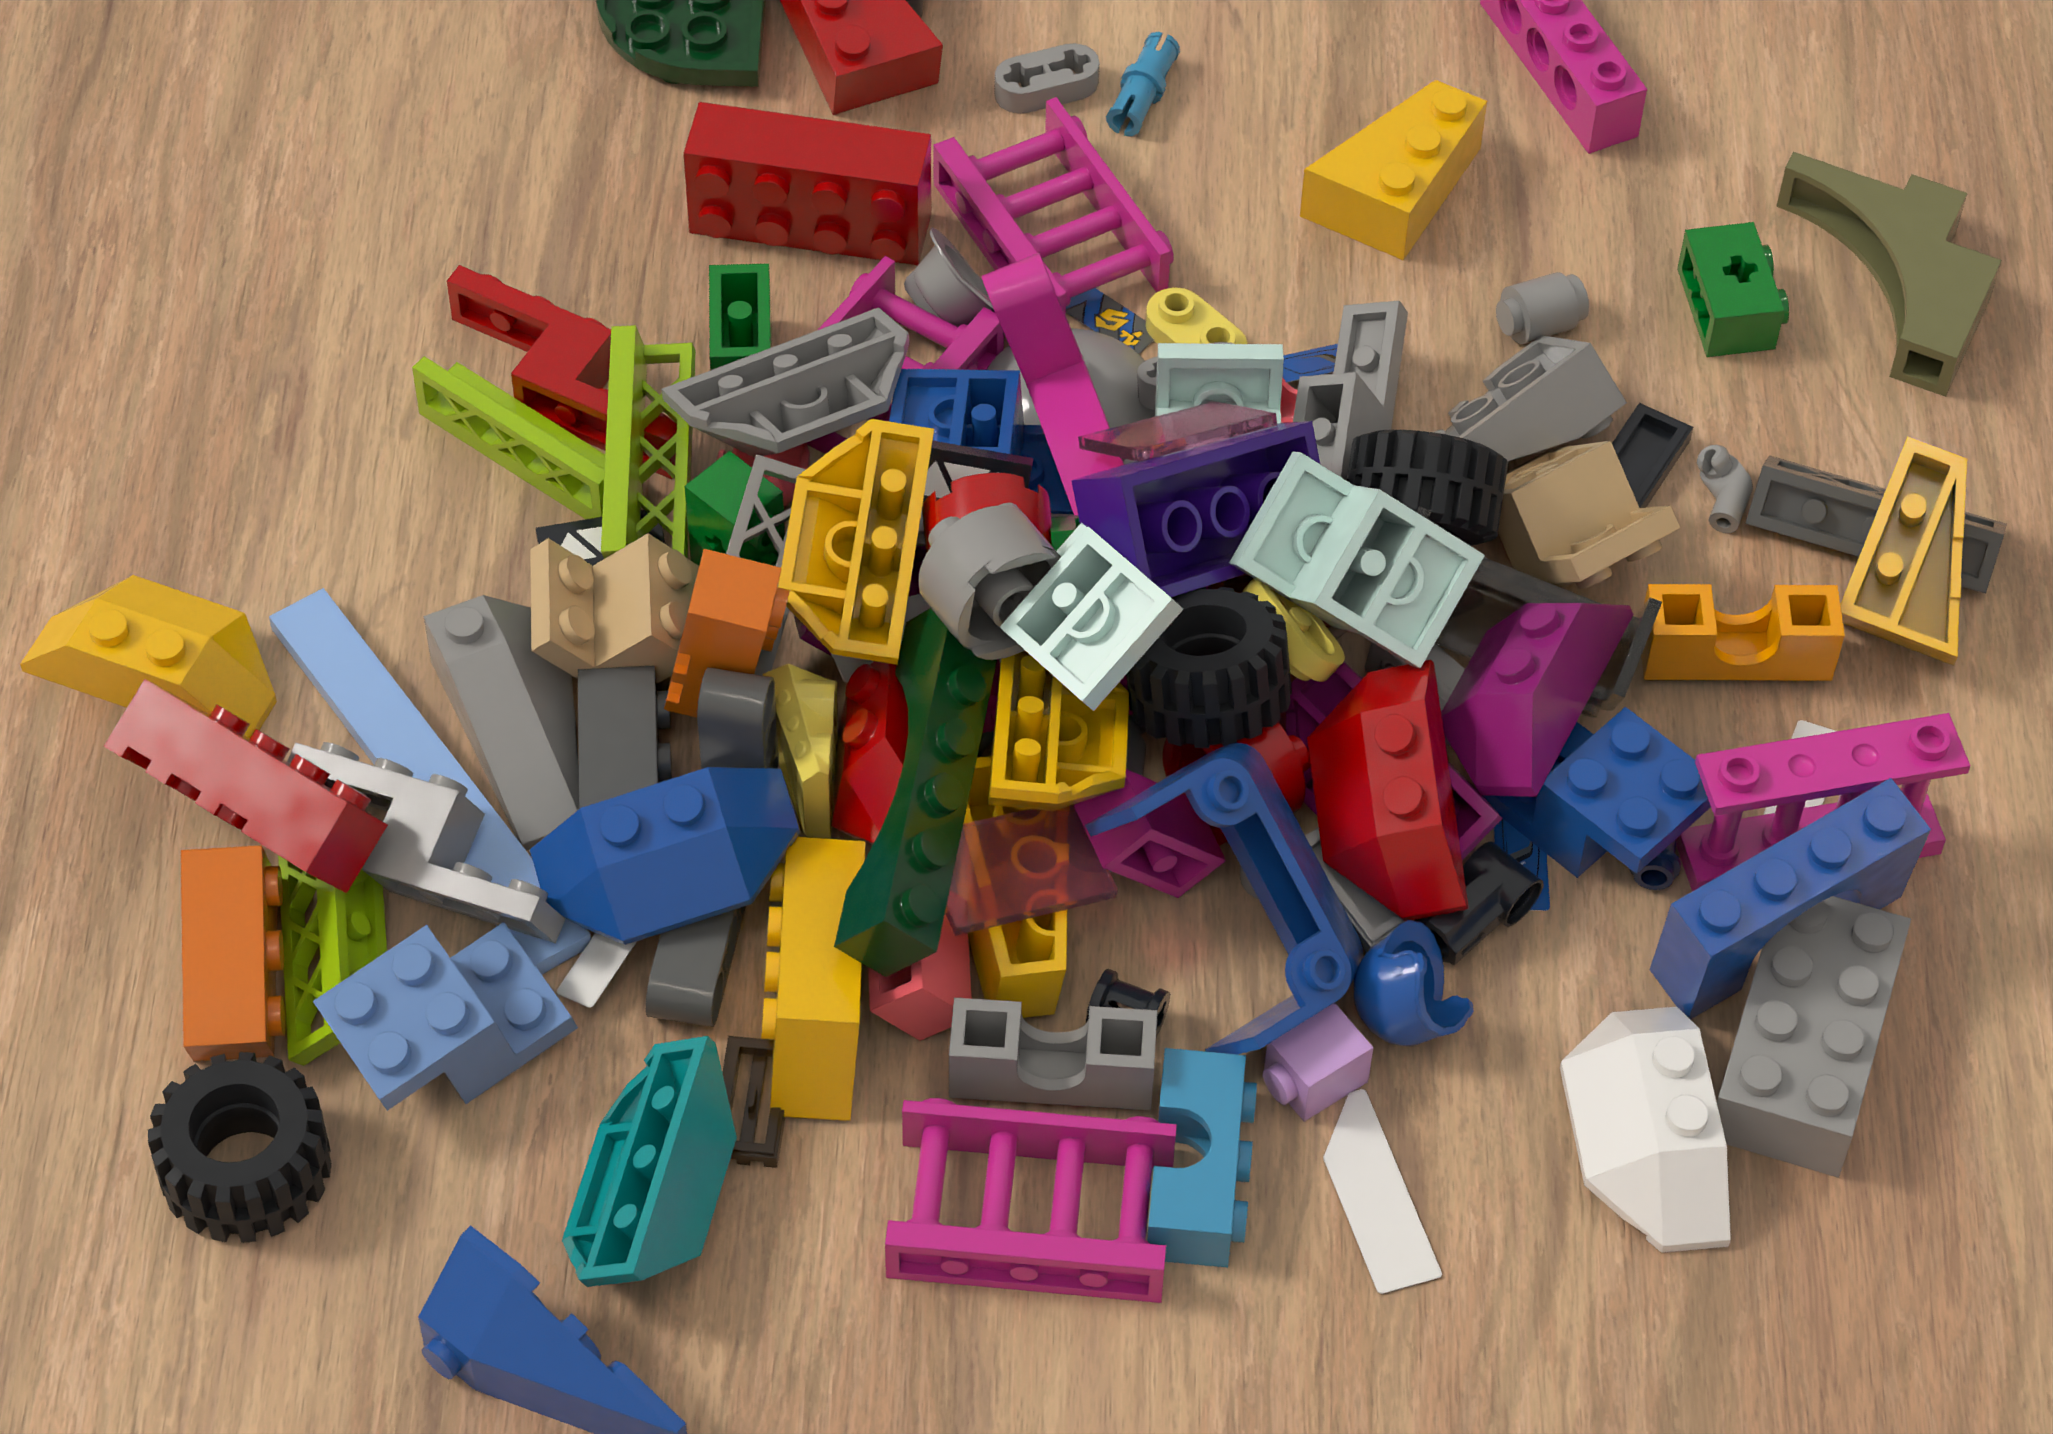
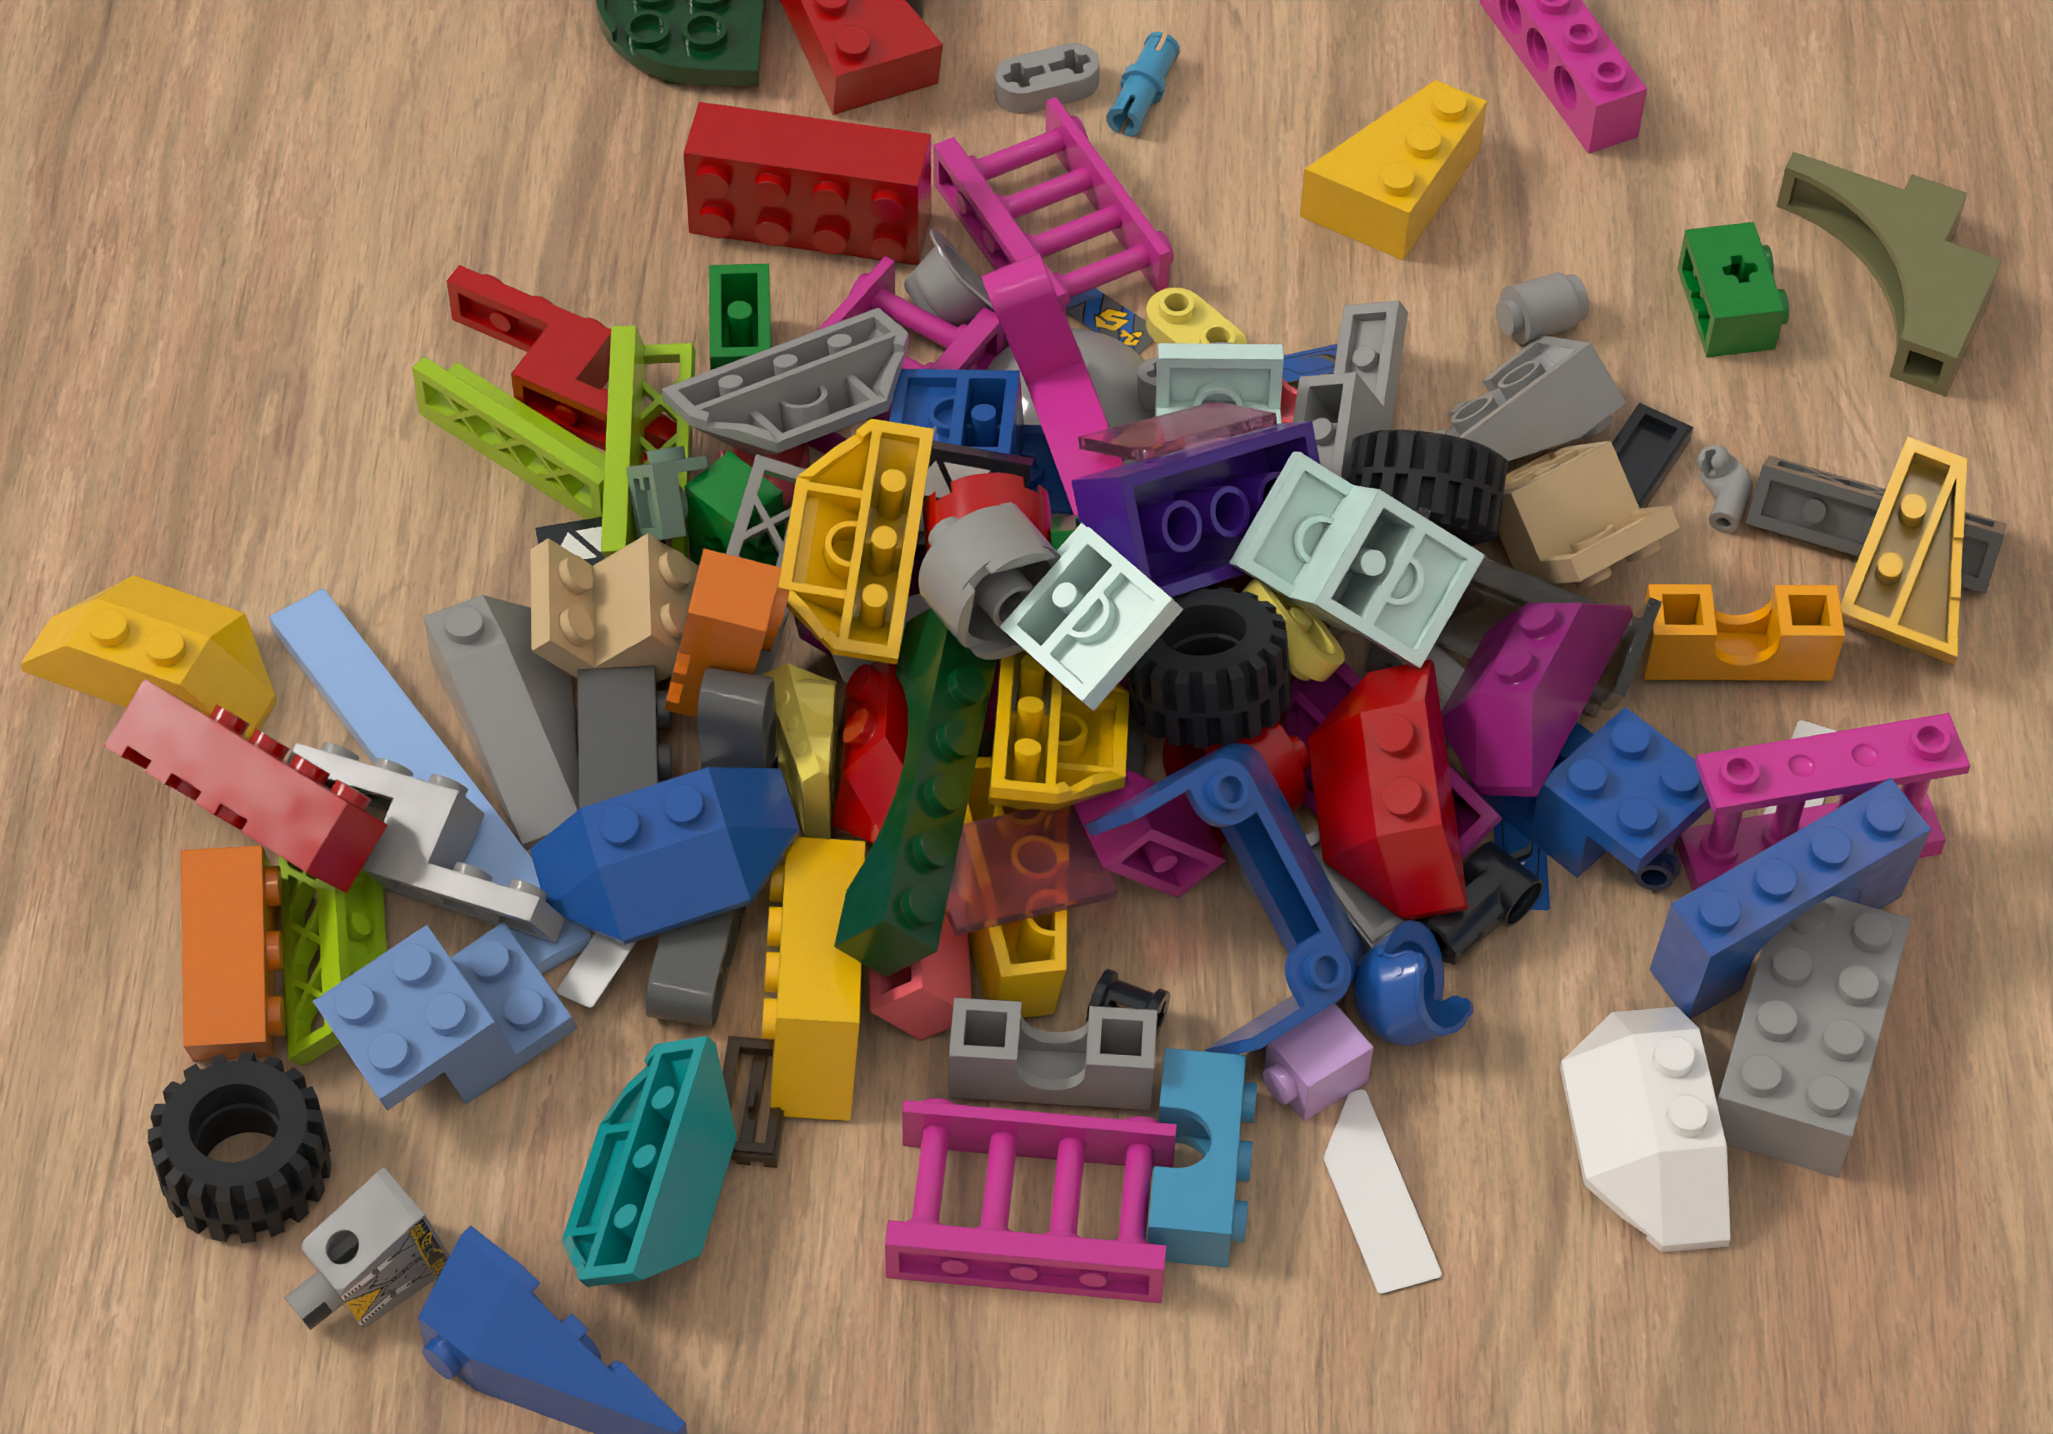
(368, 1255): none -> light grey torso
(655, 494): none -> sand green bracket

